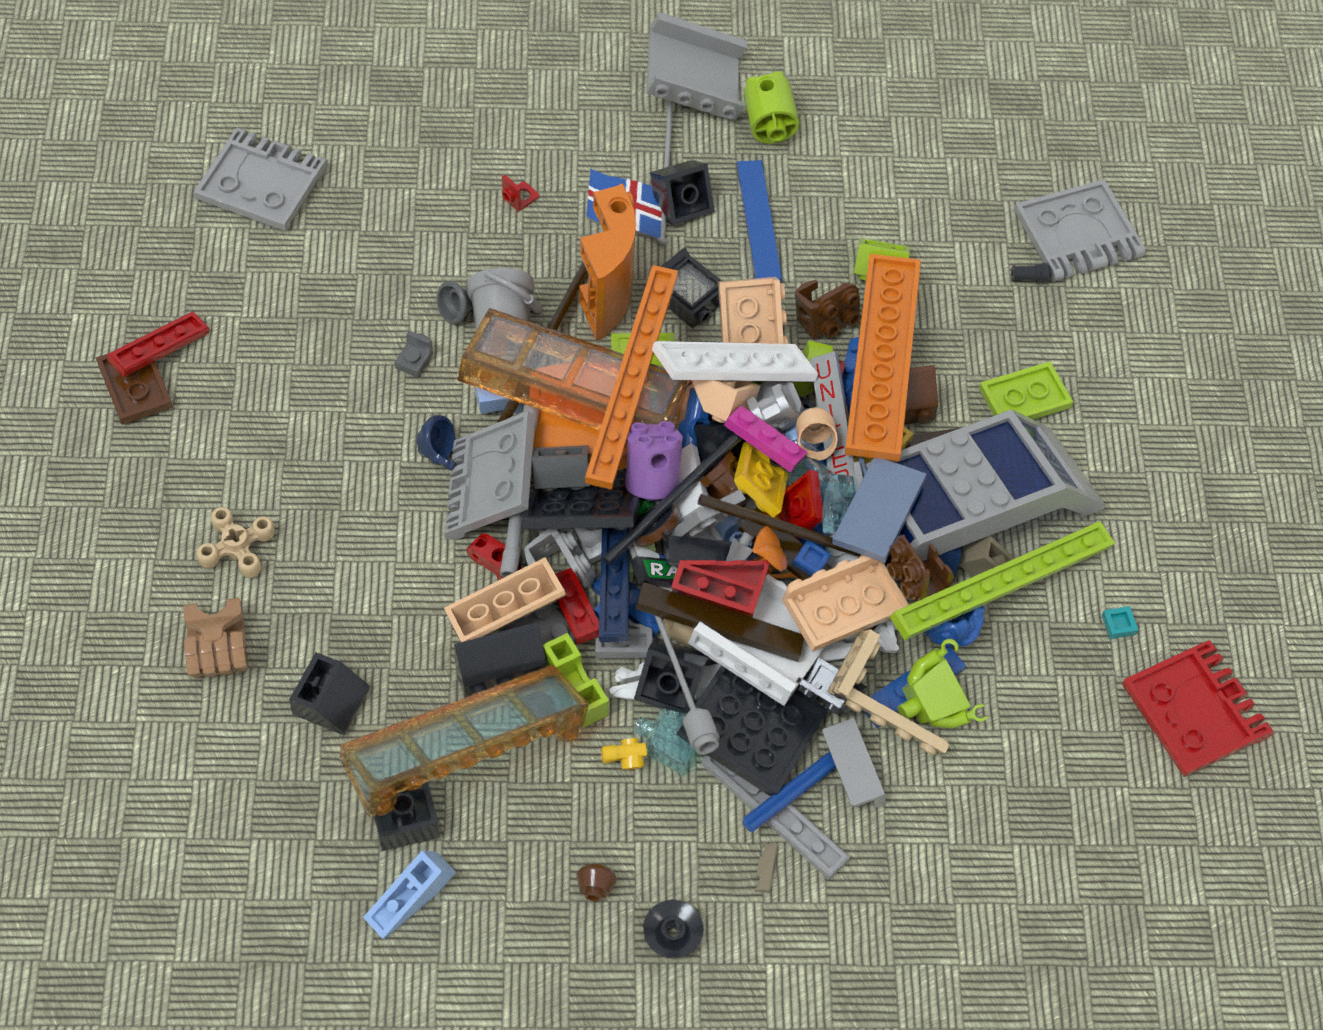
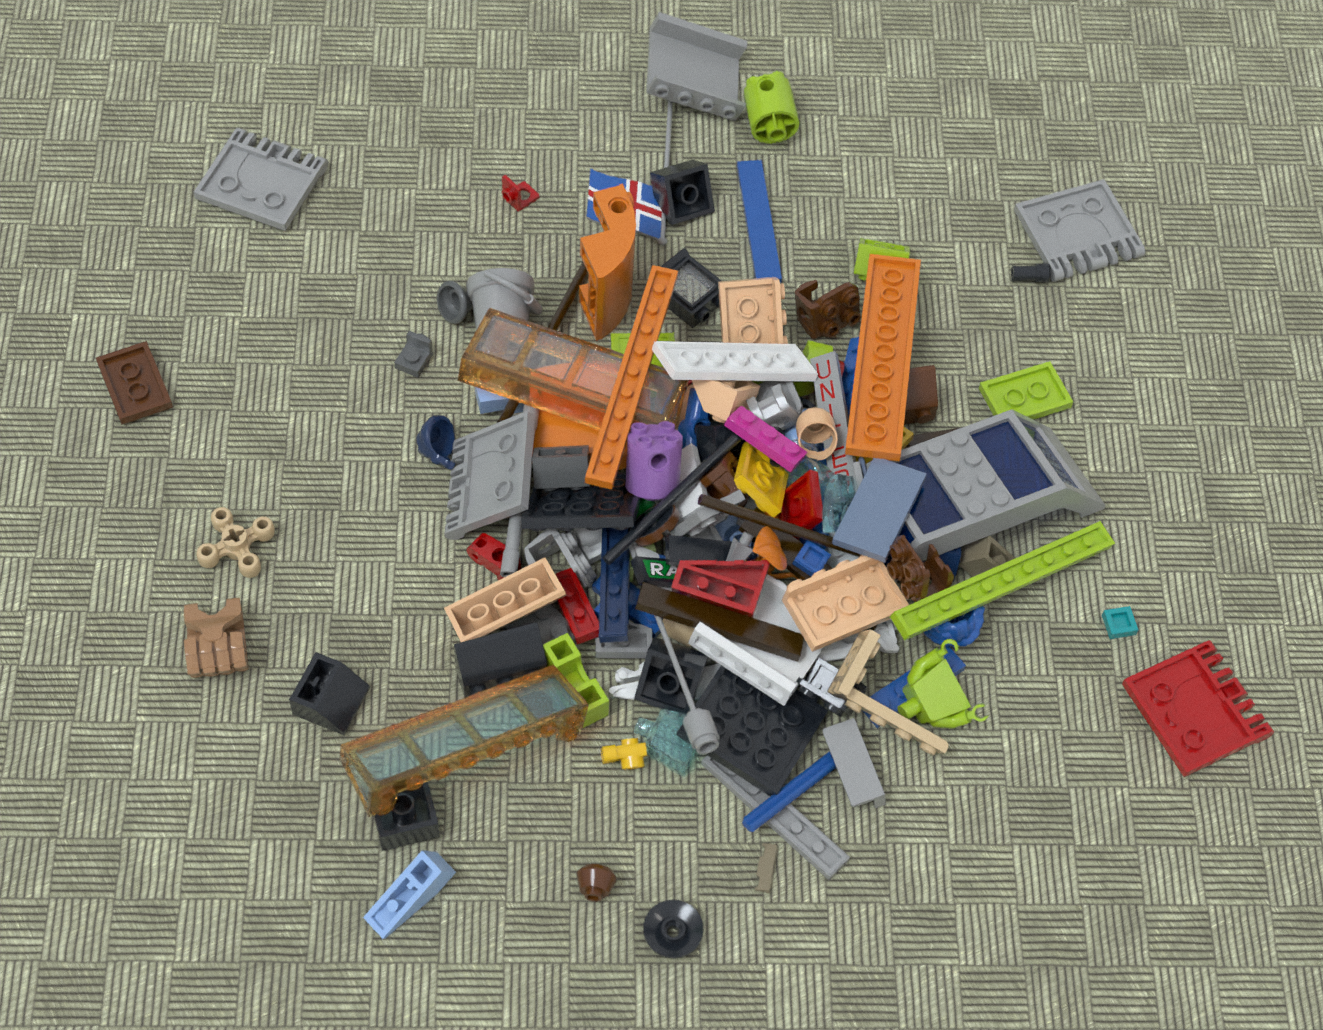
(157, 344): red tile -> none

